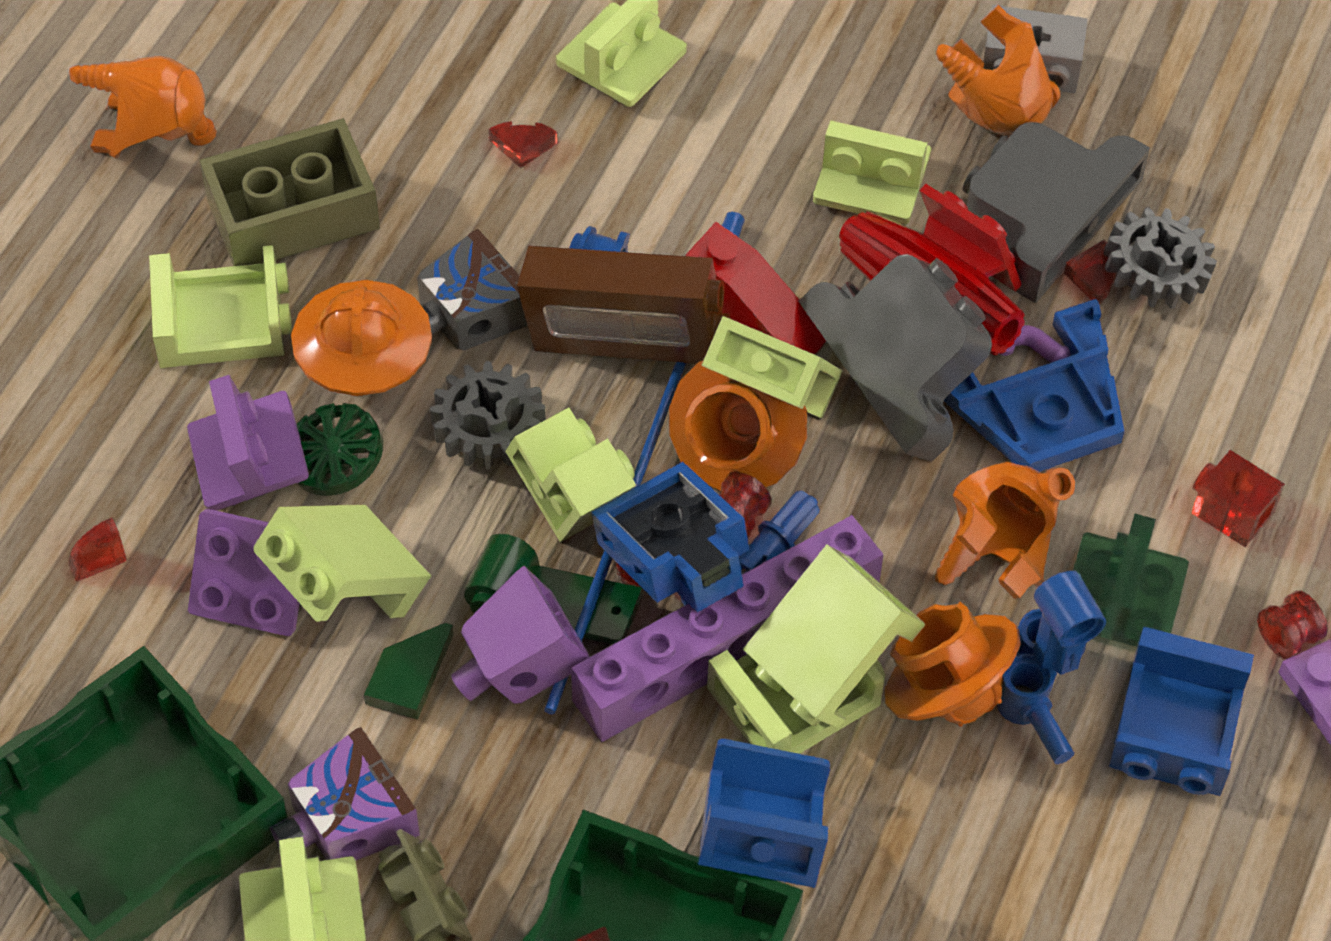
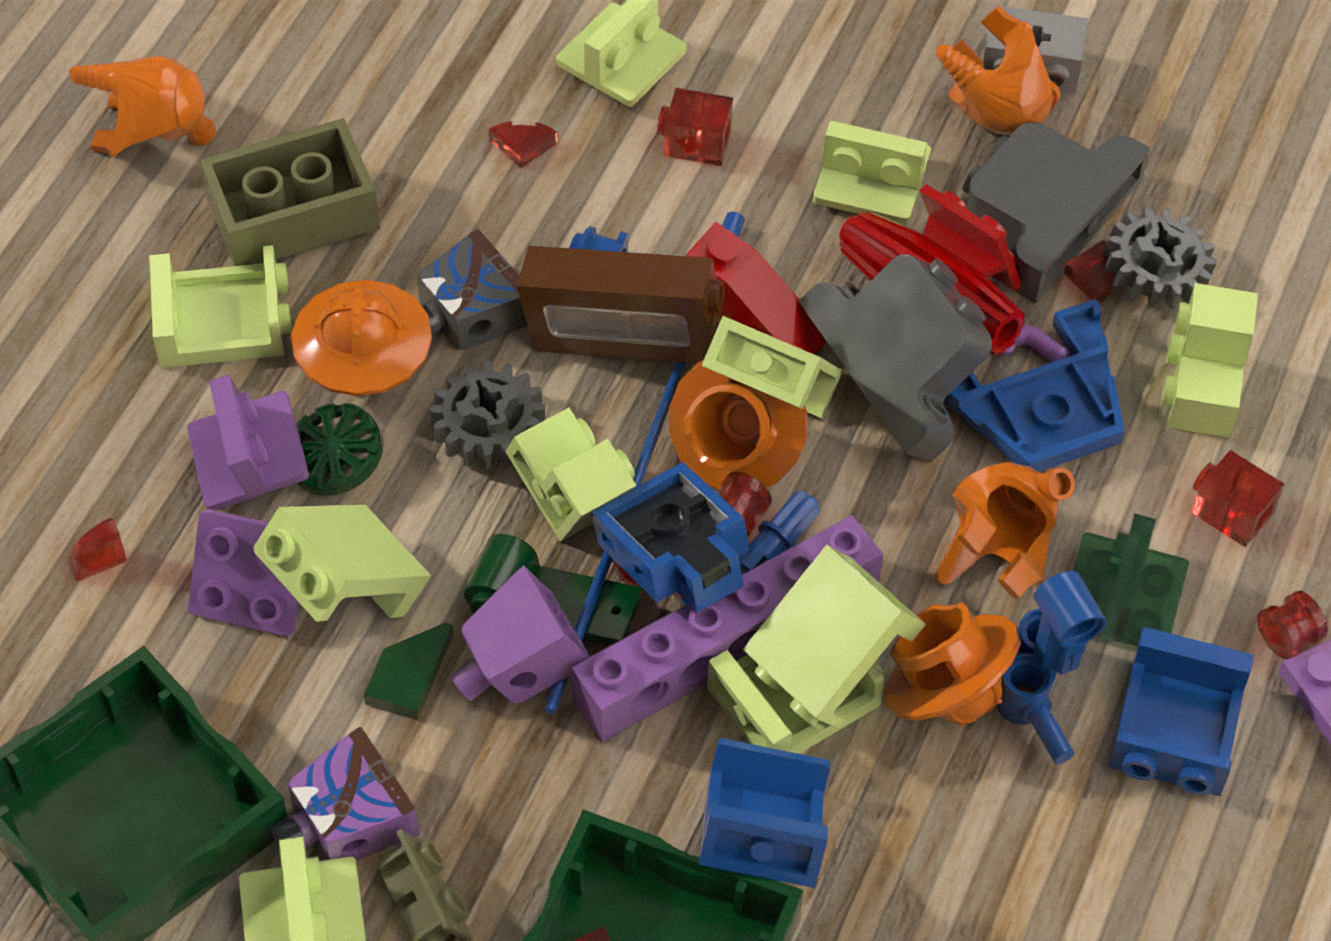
(696, 126): none -> clear red brick
(1209, 359): none -> yellowish green brick

